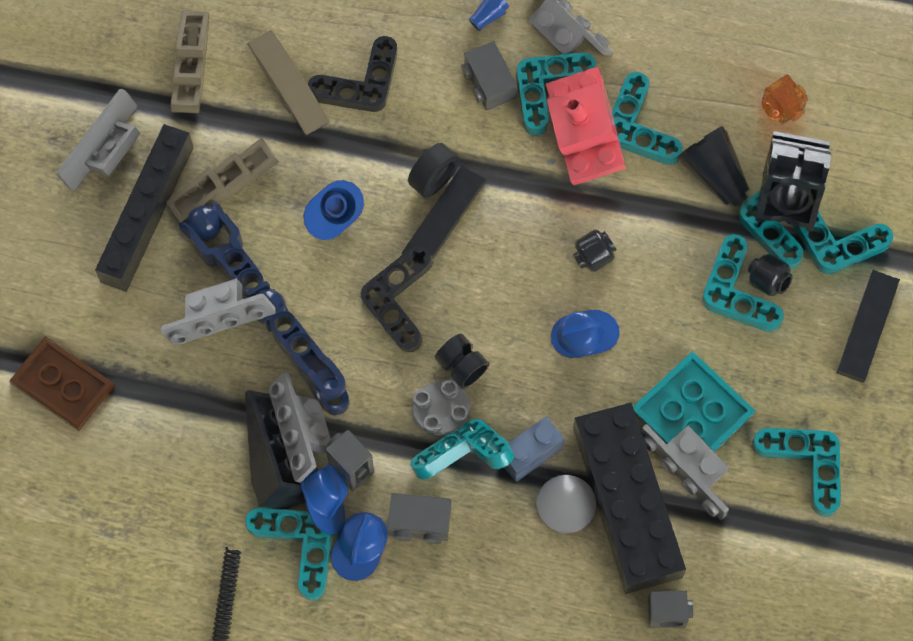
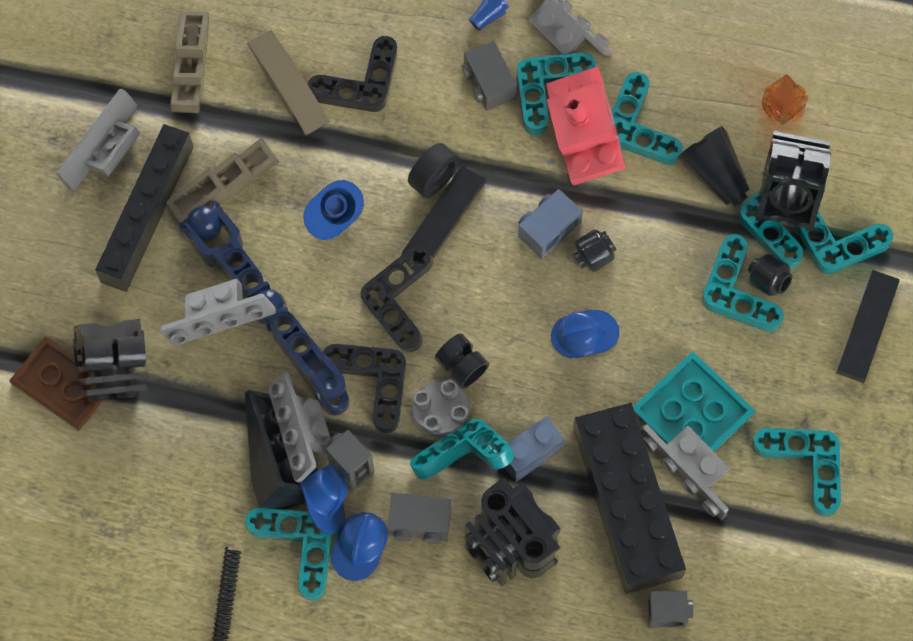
(109, 357): none -> black piece
(385, 377): none -> black beam
(511, 534): none -> black piece
(549, 222): none -> sand blue brick
(566, 504): light grey dish -> none

